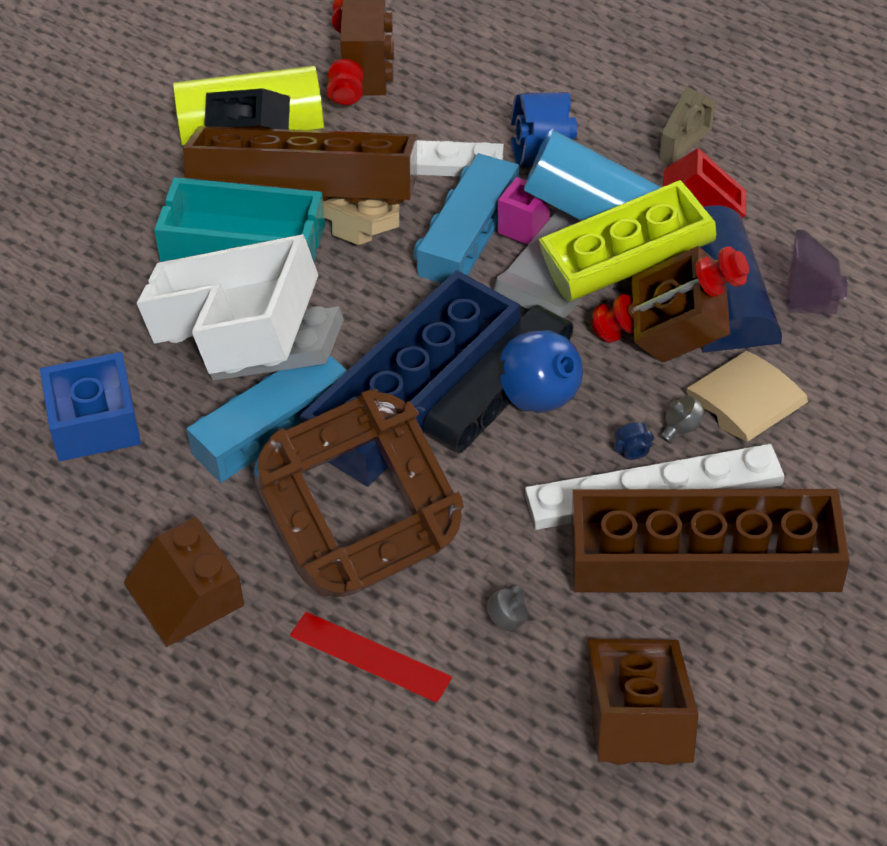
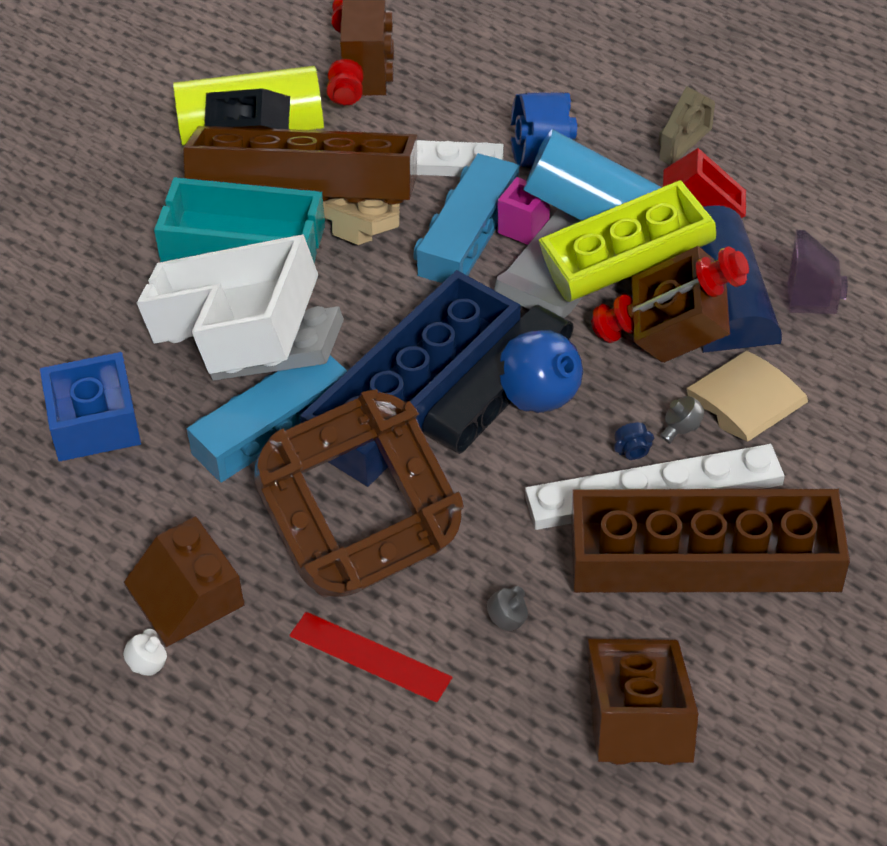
(145, 653): none -> white piece

